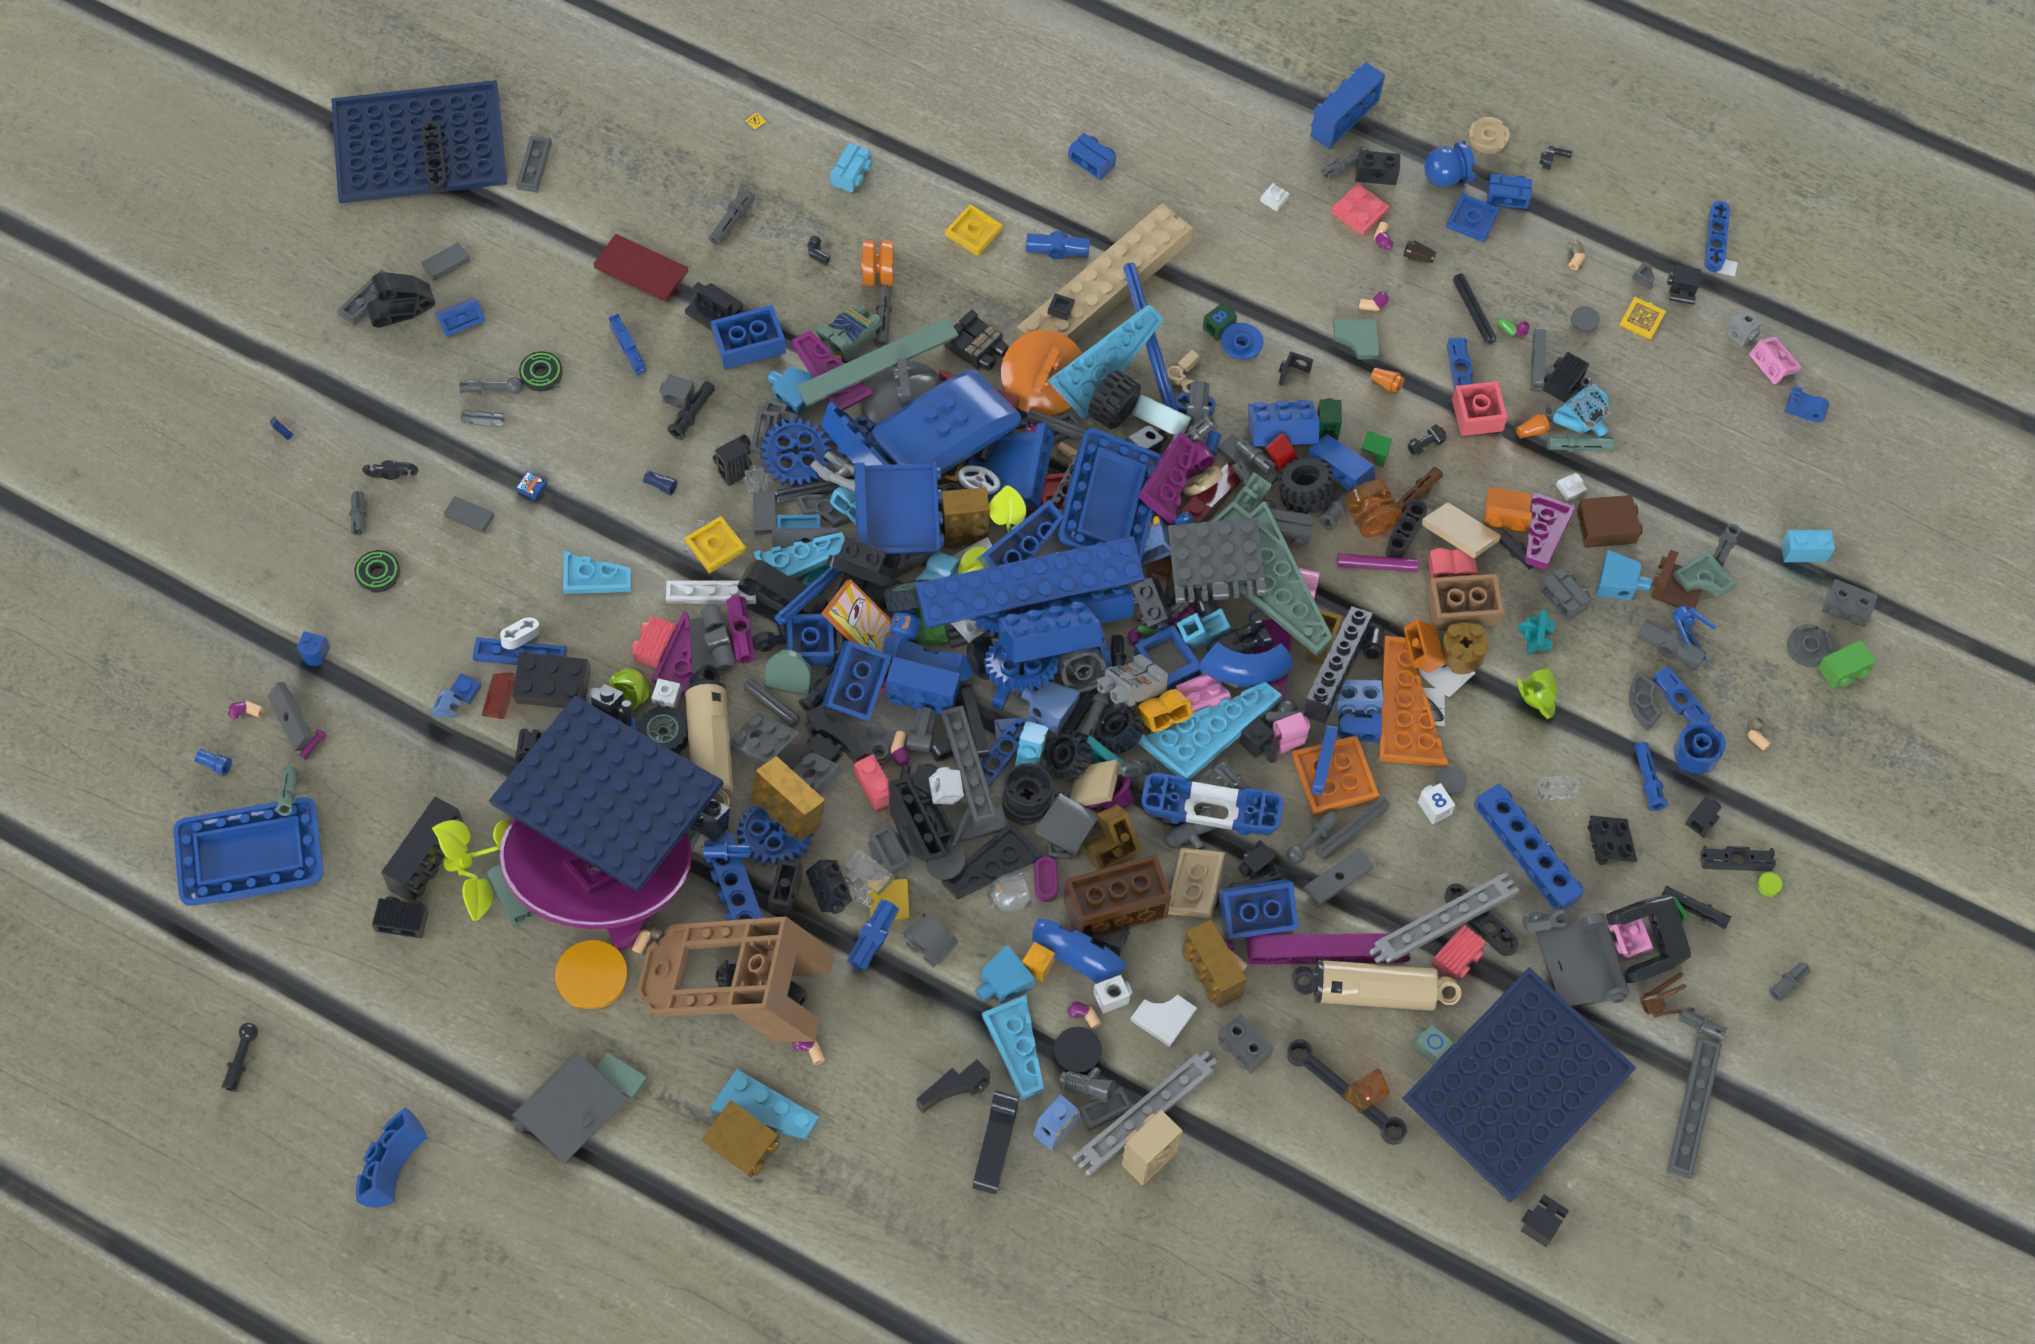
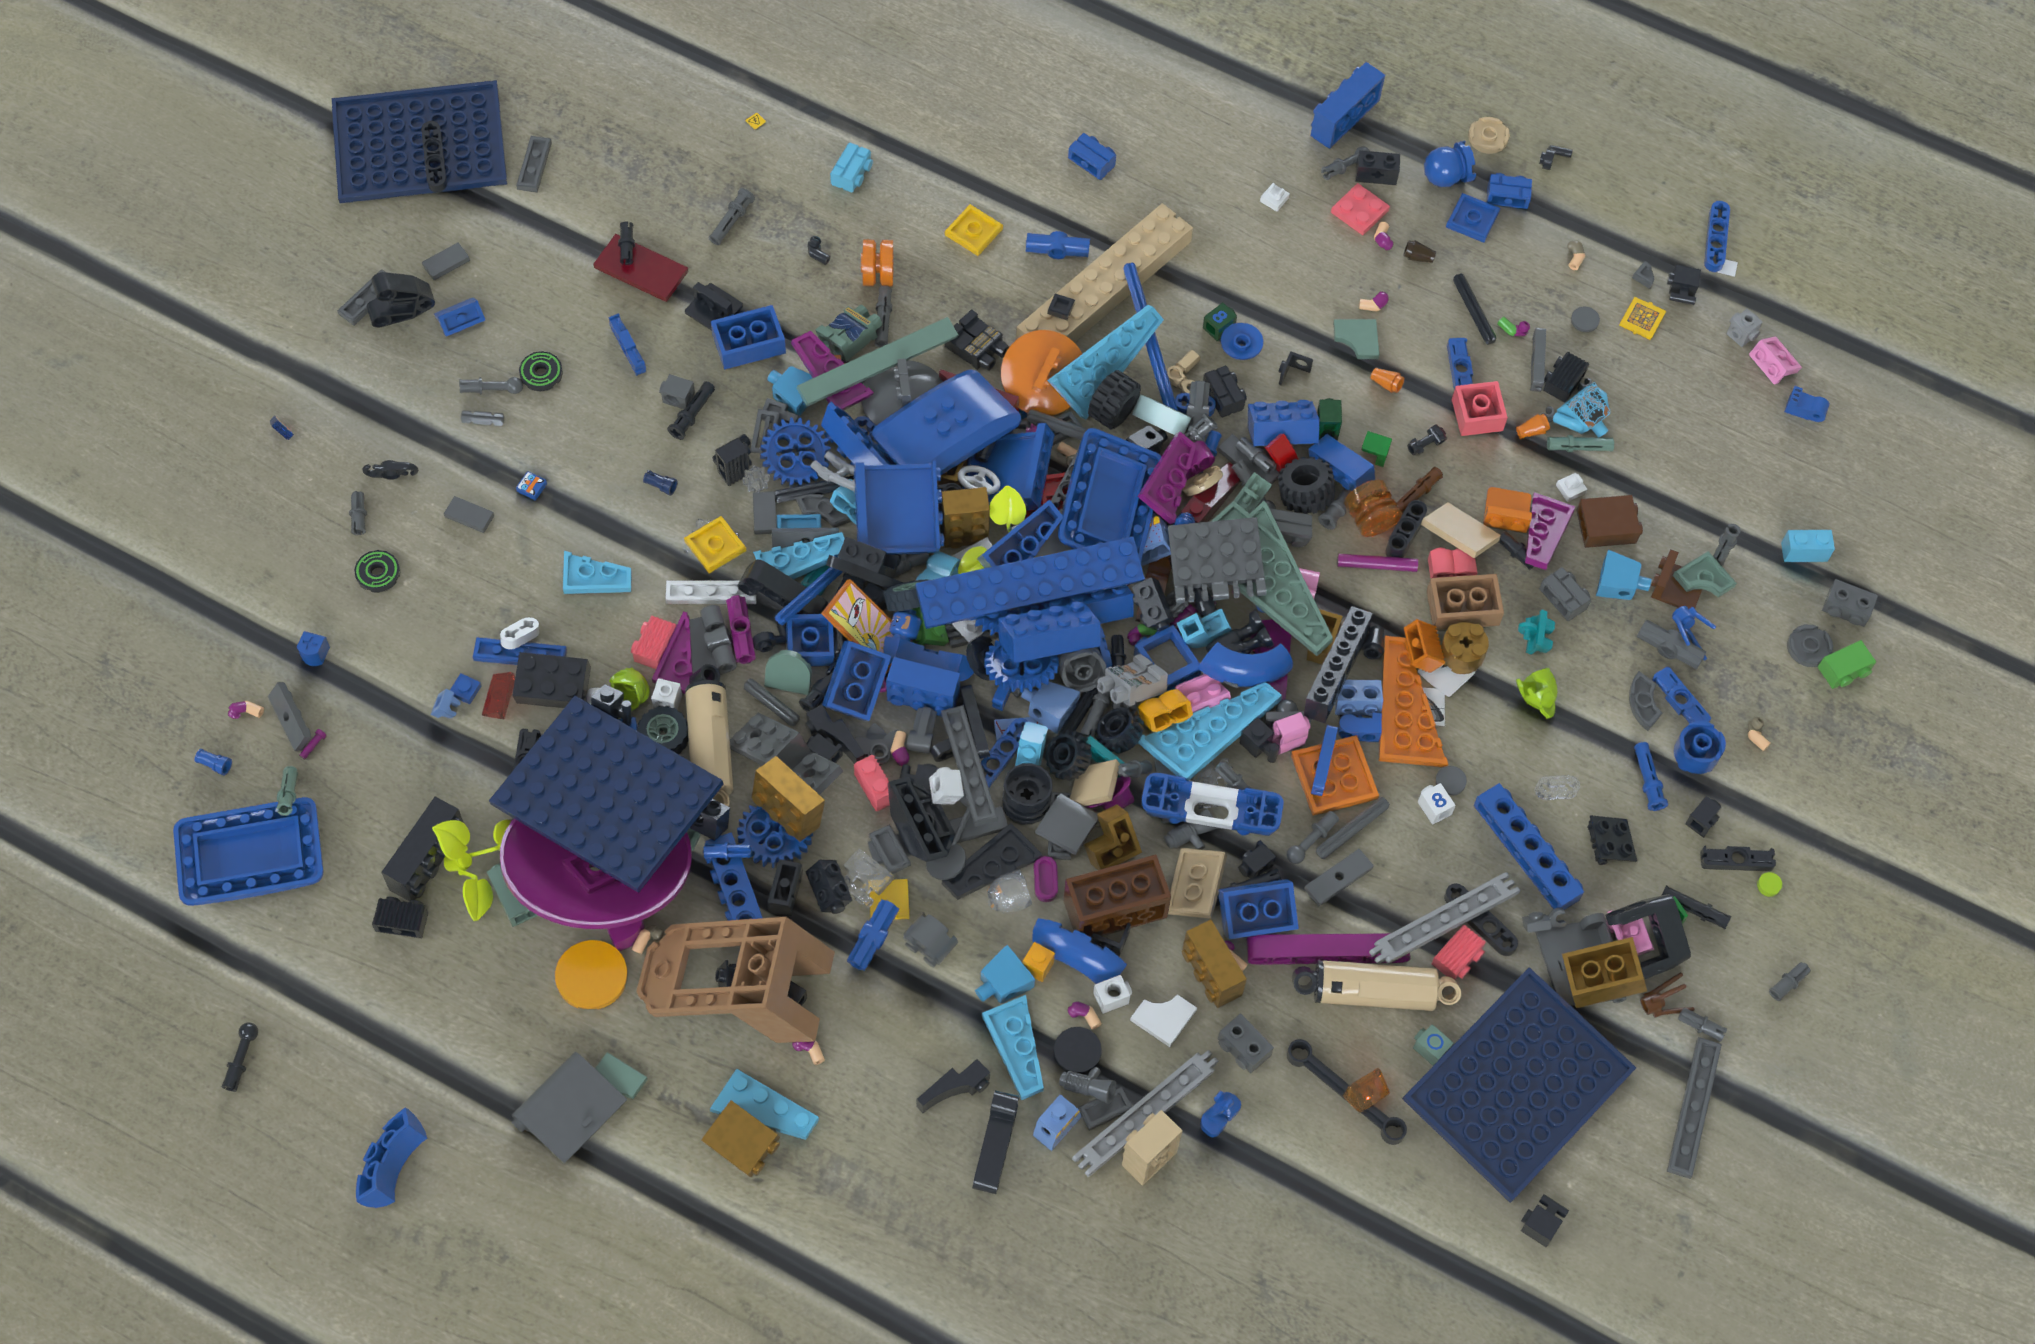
(626, 243): none -> black pin
(1218, 1115): none -> blue piece
(1225, 391): none -> black brick
(1604, 972): none -> pearl gold brick

